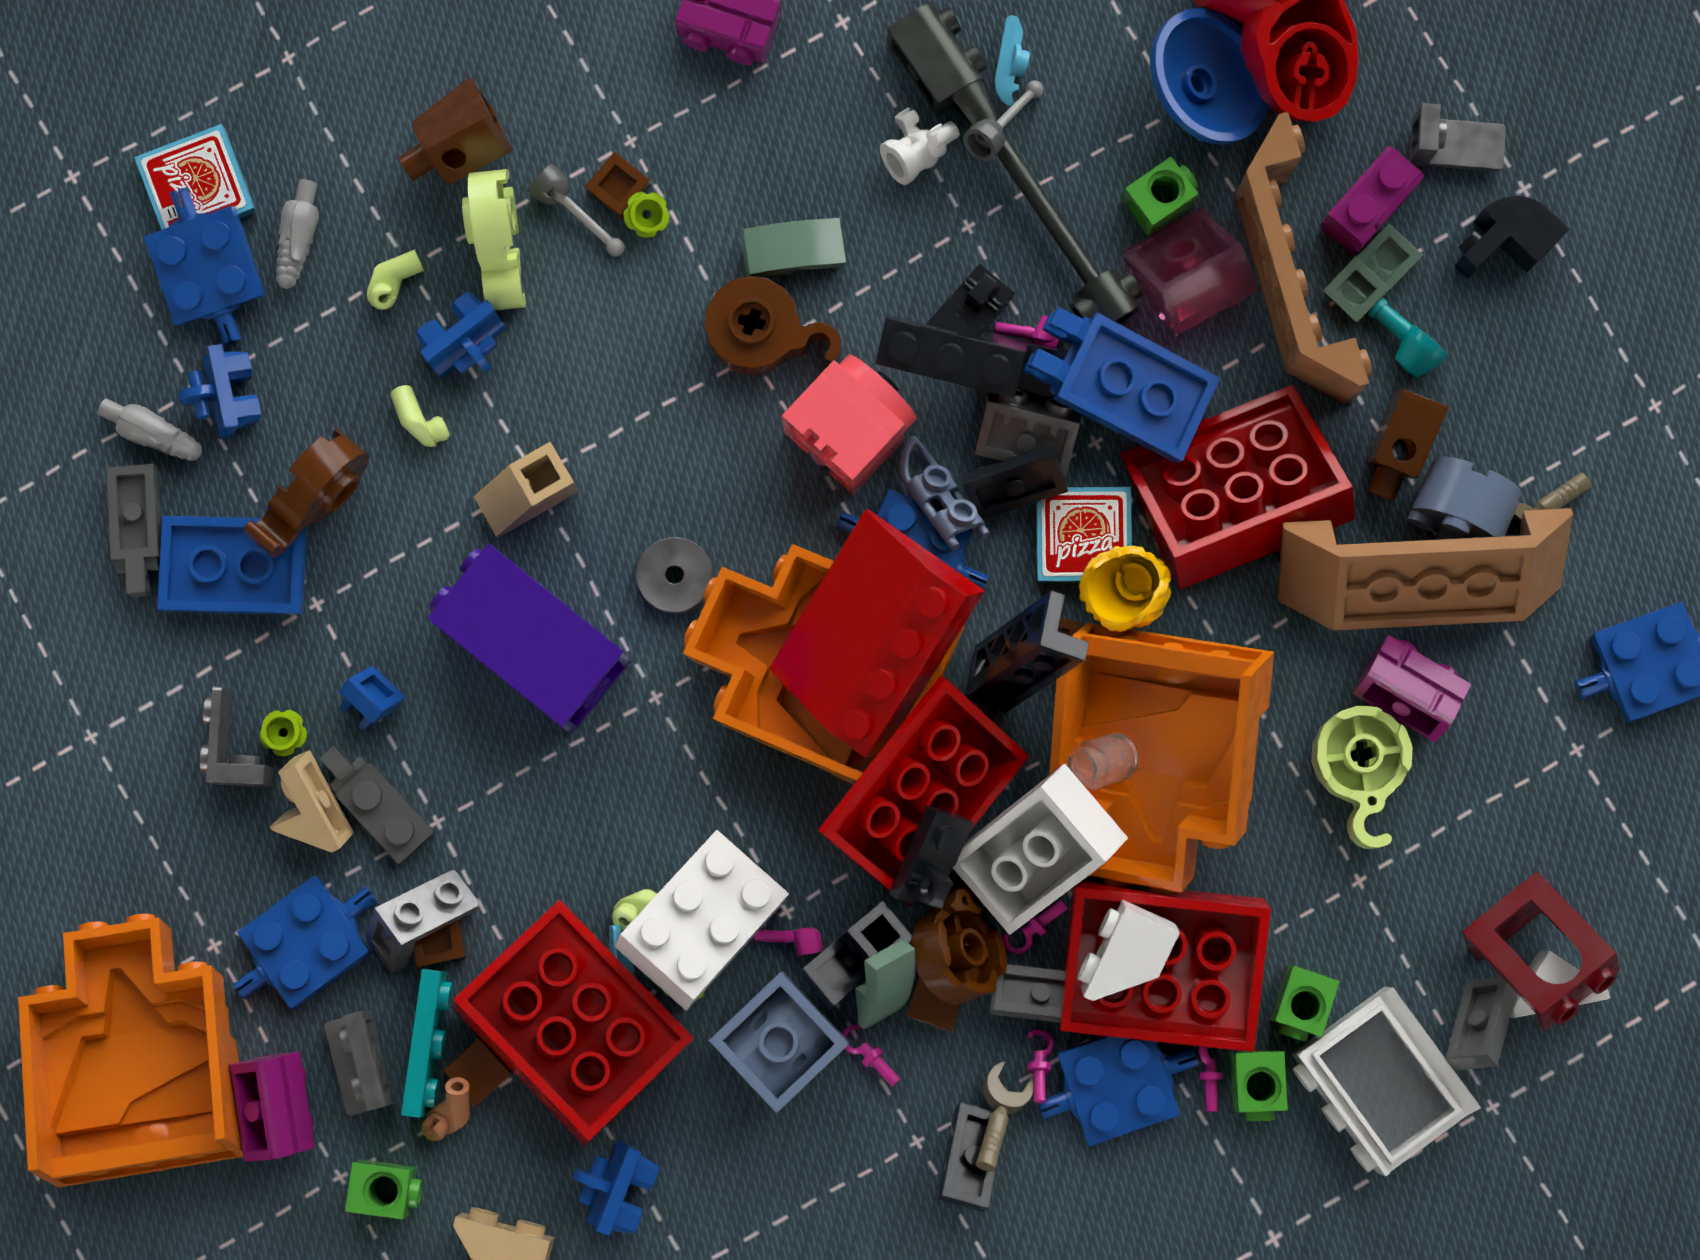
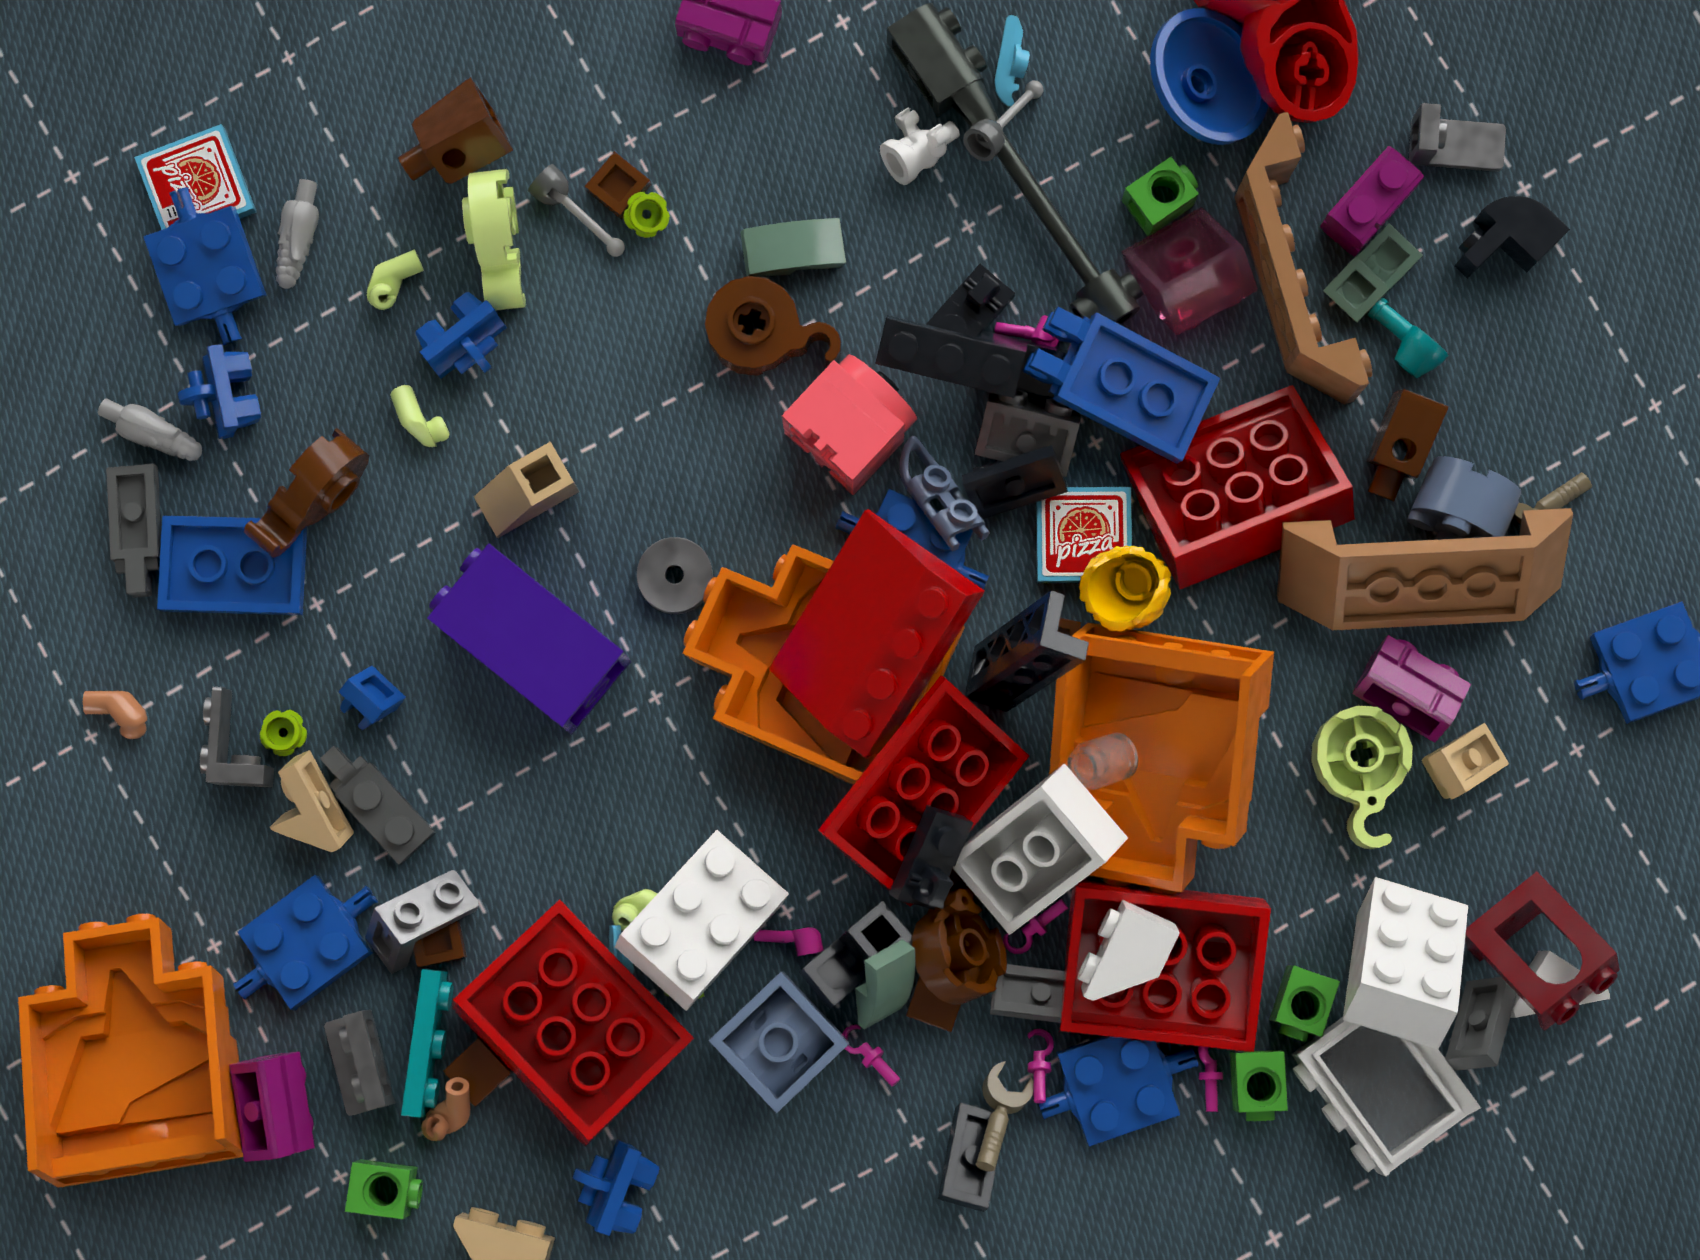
(122, 708): none -> nougat arm
(1406, 963): none -> white brick
(1465, 762): none -> tan slope

